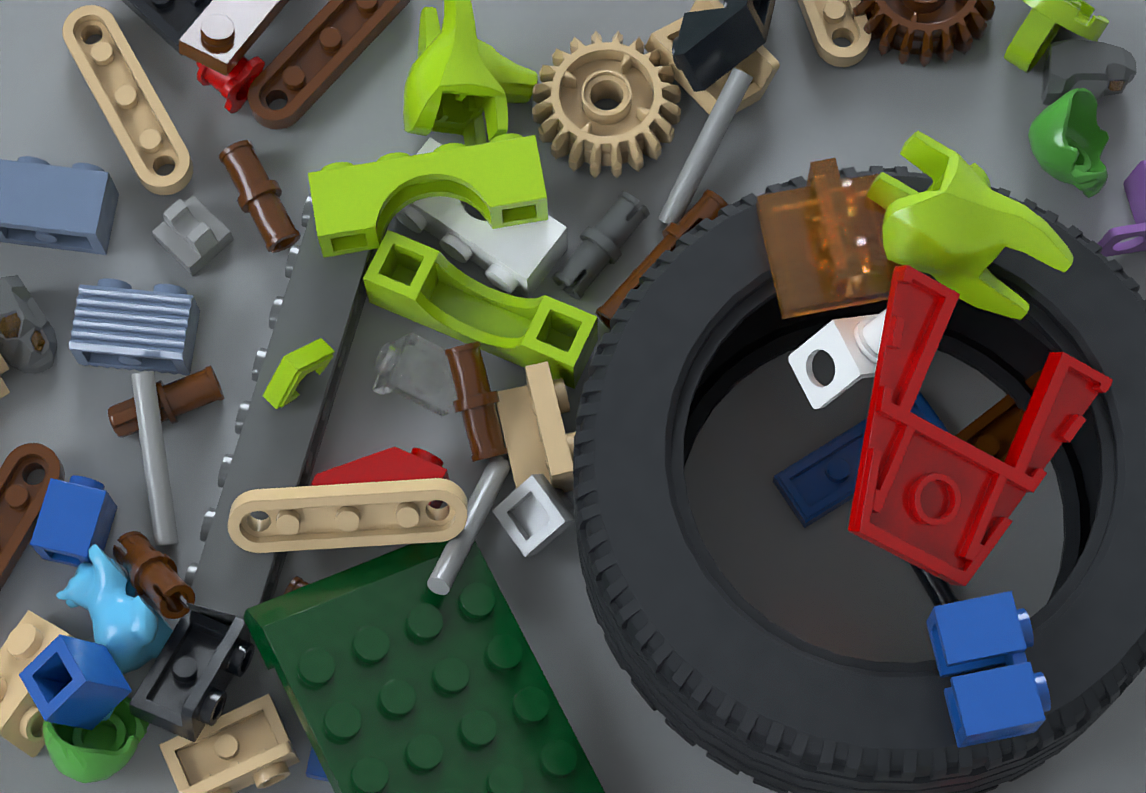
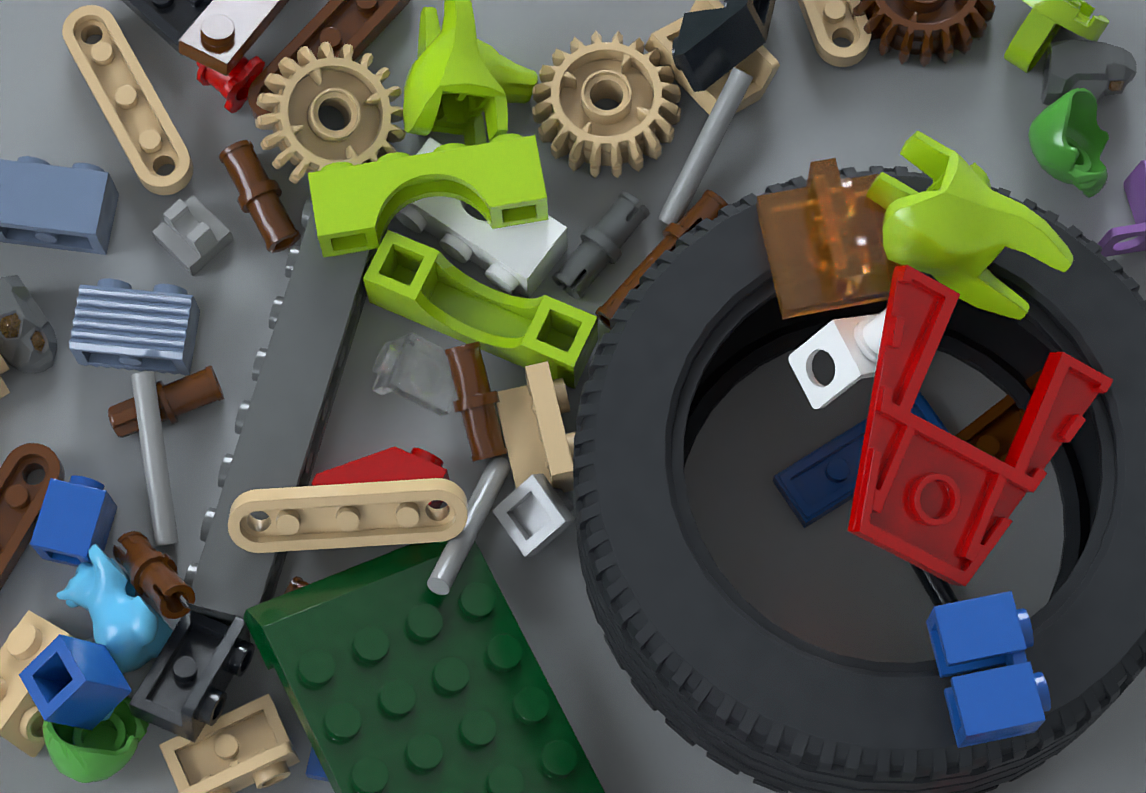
(294, 368): lime tile -> none
(328, 83): none -> tan gear

